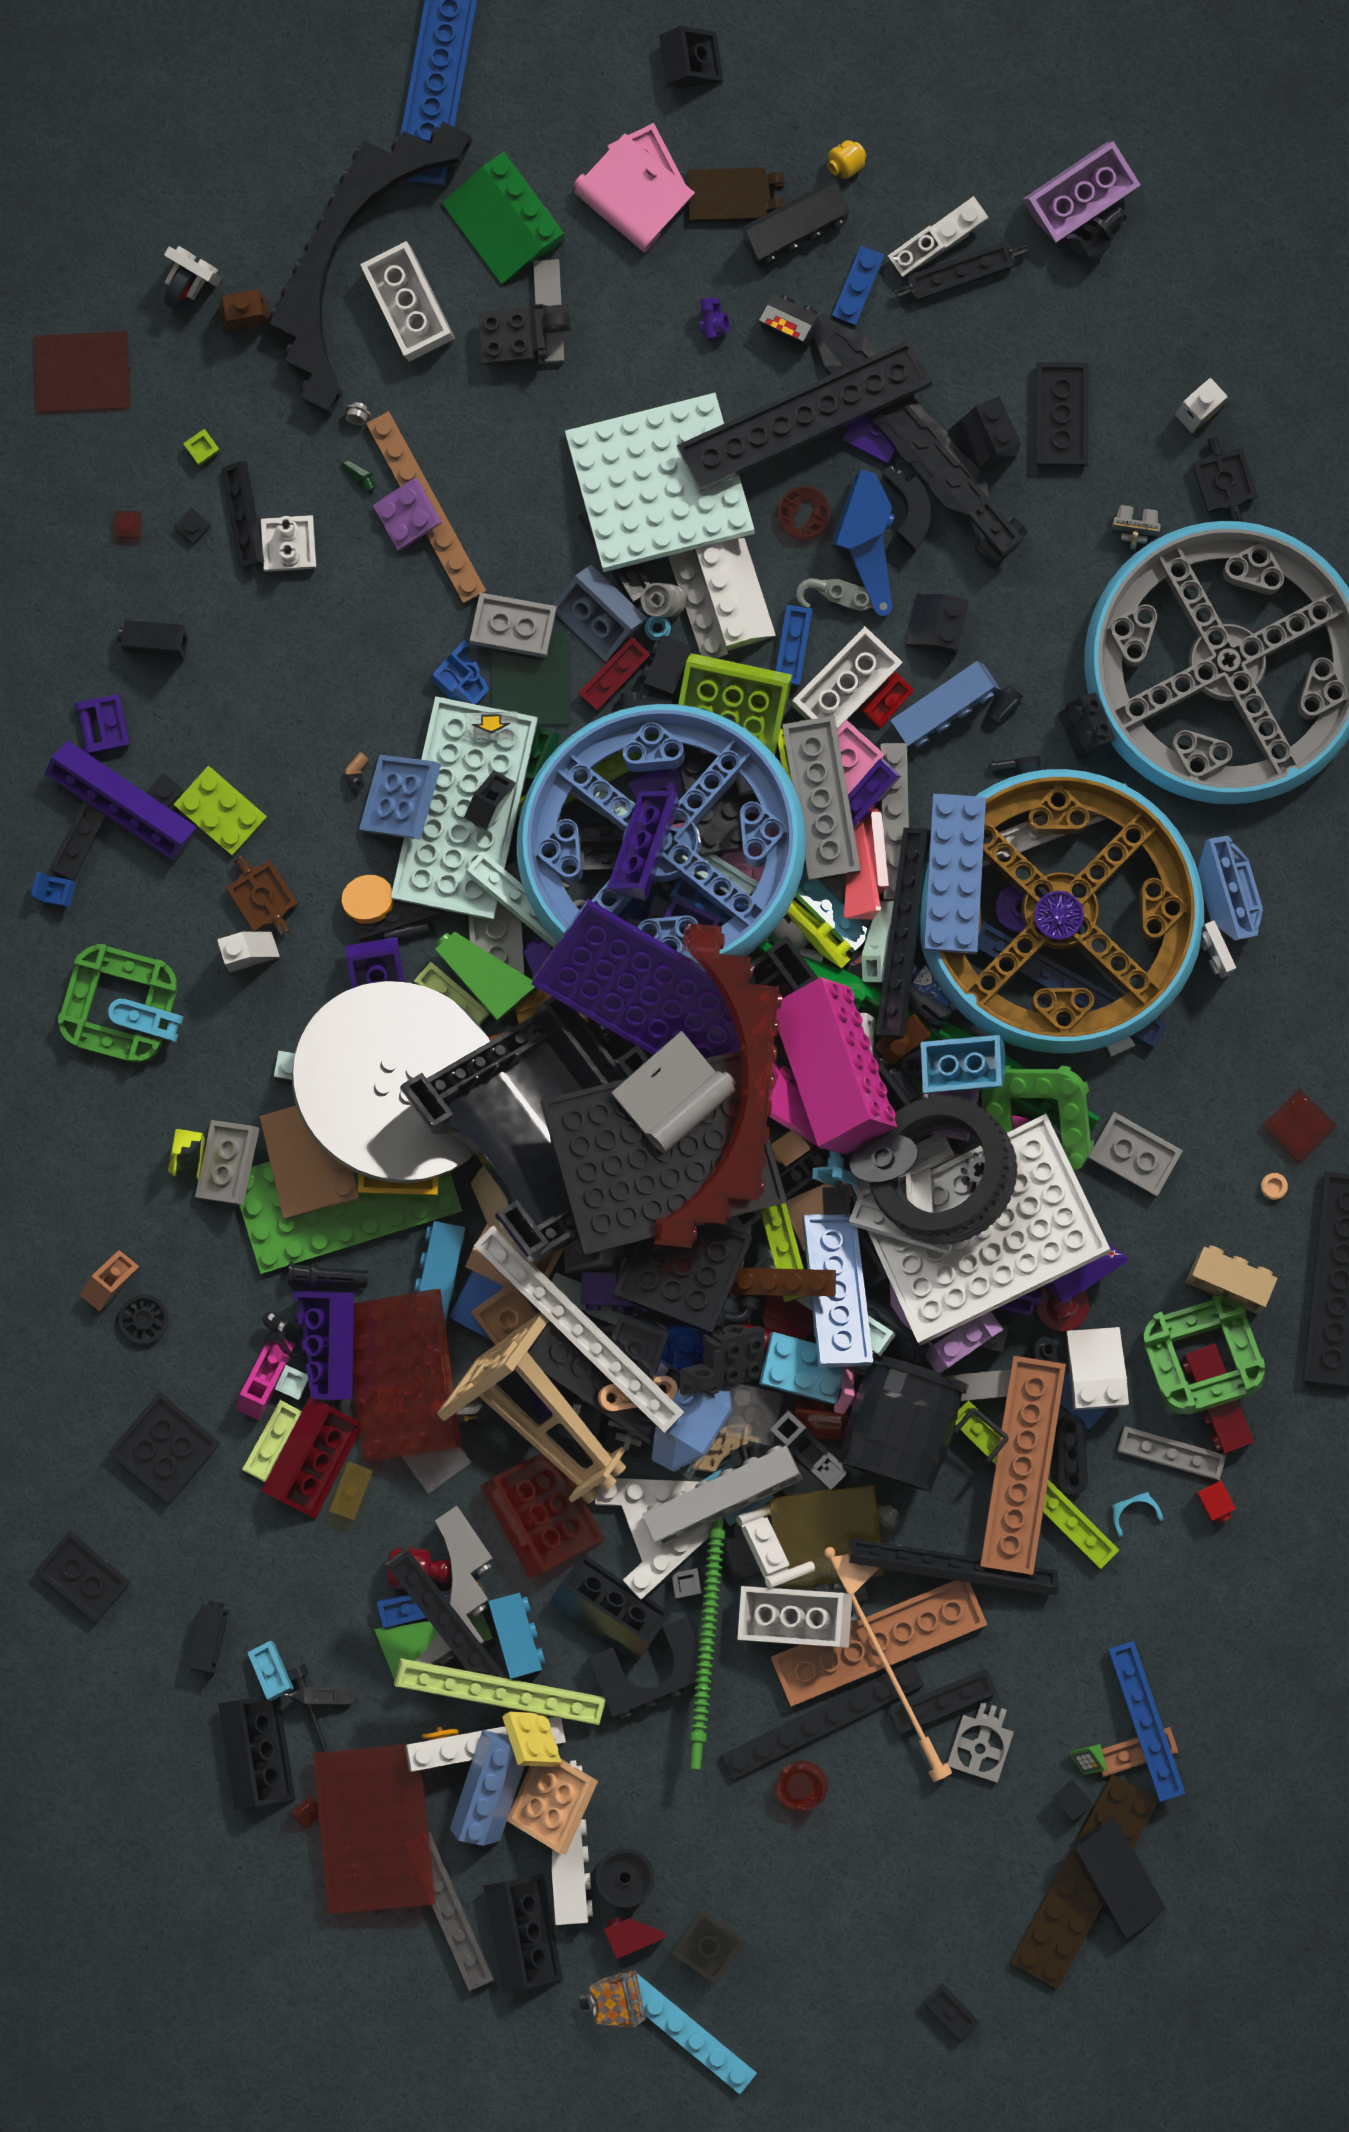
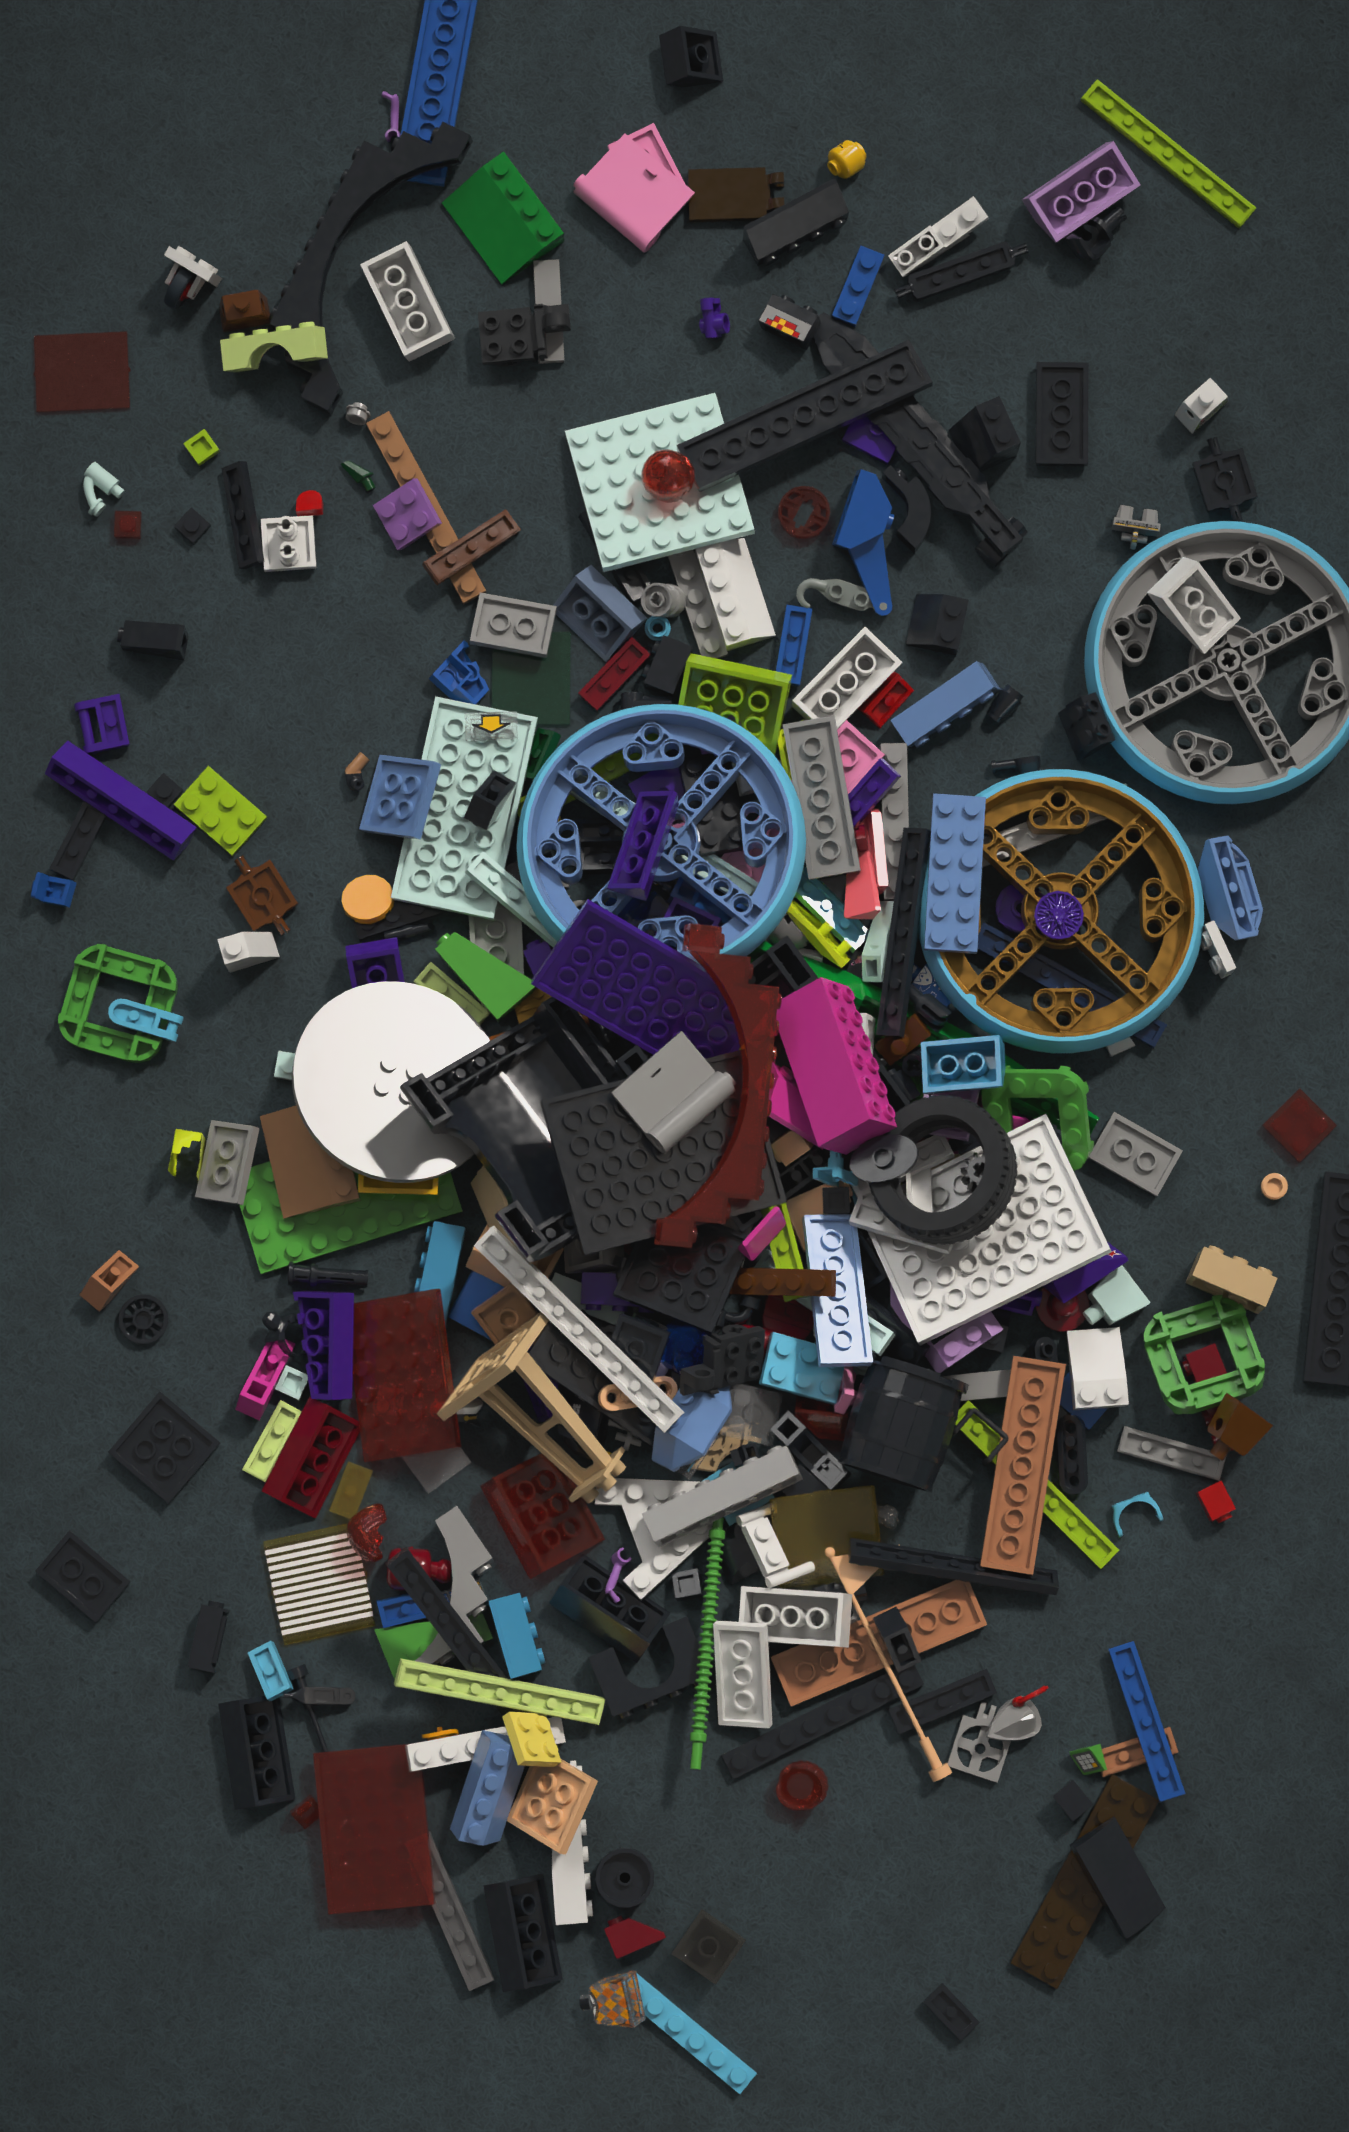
(105, 481): none -> light aqua plant
(245, 352): none -> yellowish green arch
(309, 504): none -> red tile
(318, 1584): none -> piece
(364, 1534): none -> clear red piece
(394, 120): none -> medium lavender piece
(471, 547): none -> reddish brown tile
(618, 1564): none -> medium lavender piece
(667, 475): none -> clear red cylinder
(742, 1674): none -> white plate
(763, 1234): none -> dark pink slope
(861, 838): none -> dark red tile
(897, 1639): none -> black slope
(1017, 1719): none -> light grey piece
(1115, 1298): none -> light aqua torso
(1168, 154): none -> lime tile
(1194, 604): none -> white slope
(1236, 1428): none -> reddish brown torso

